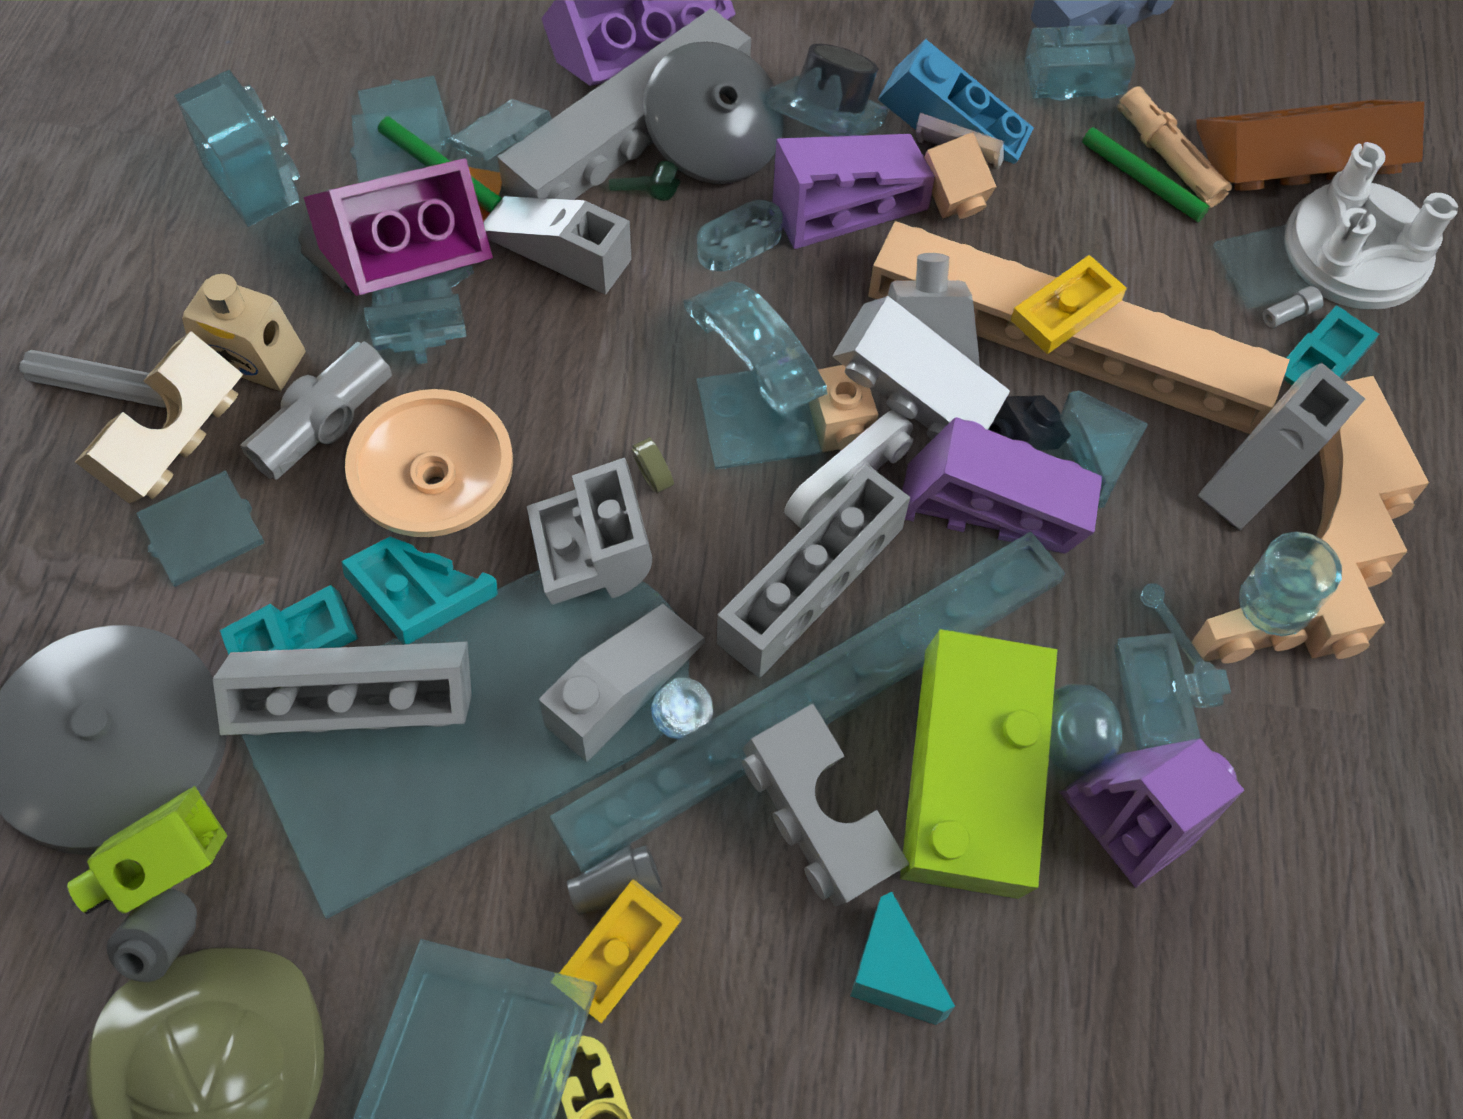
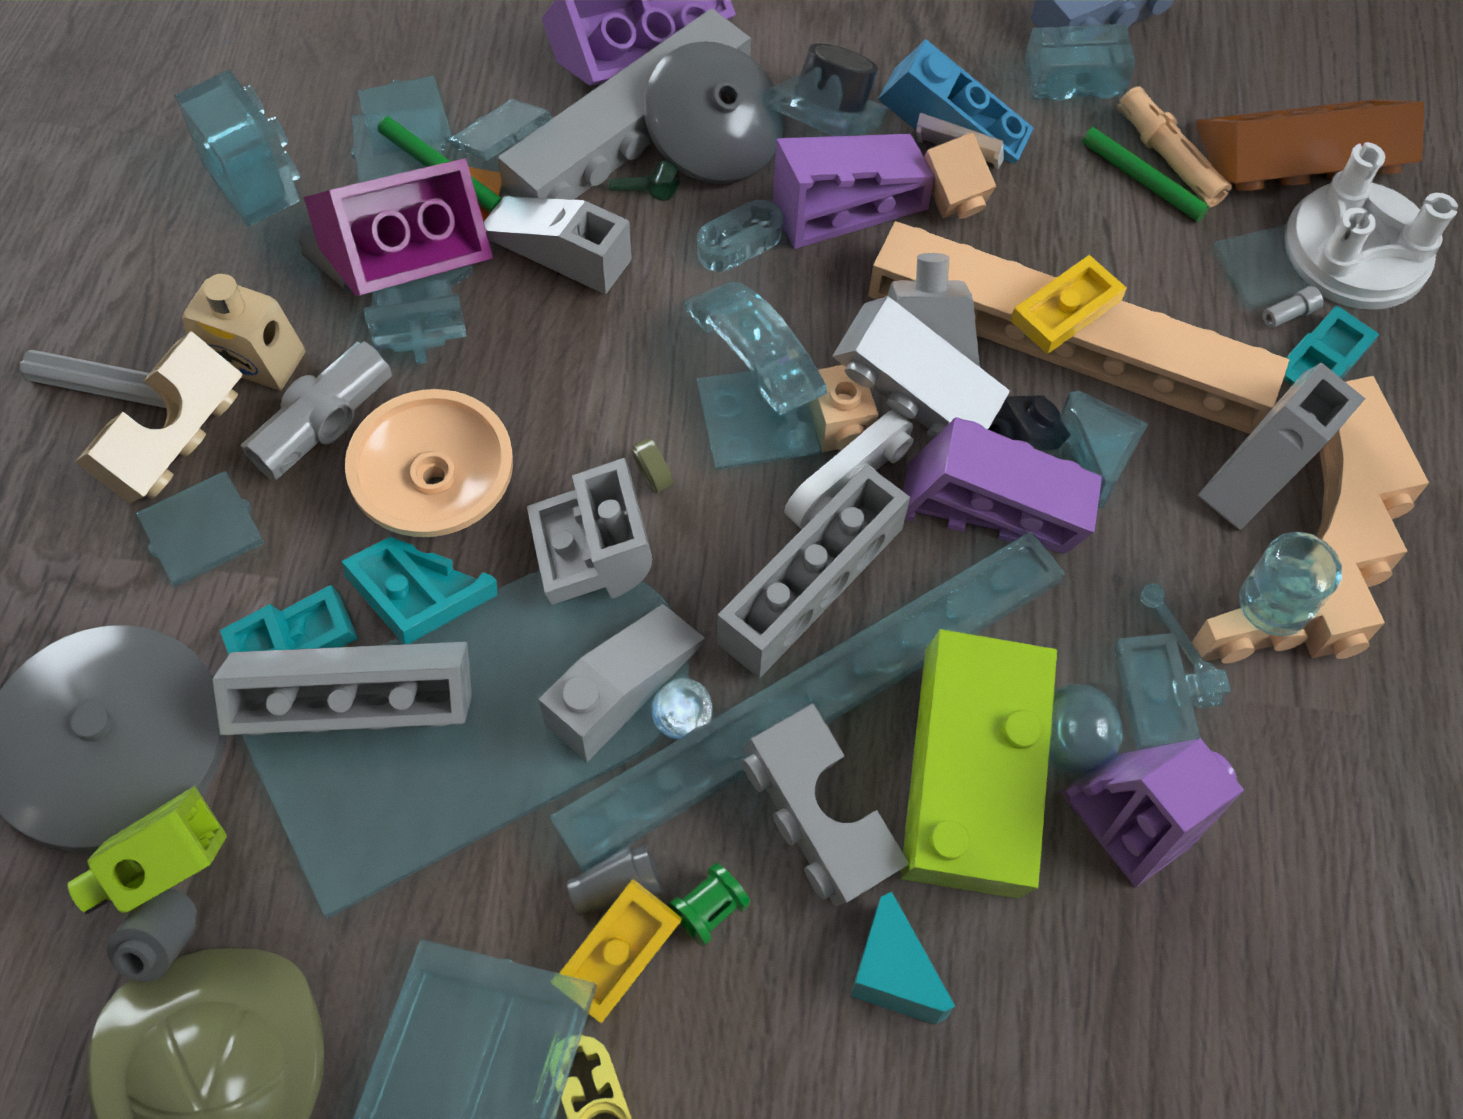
(710, 904): none -> green bush

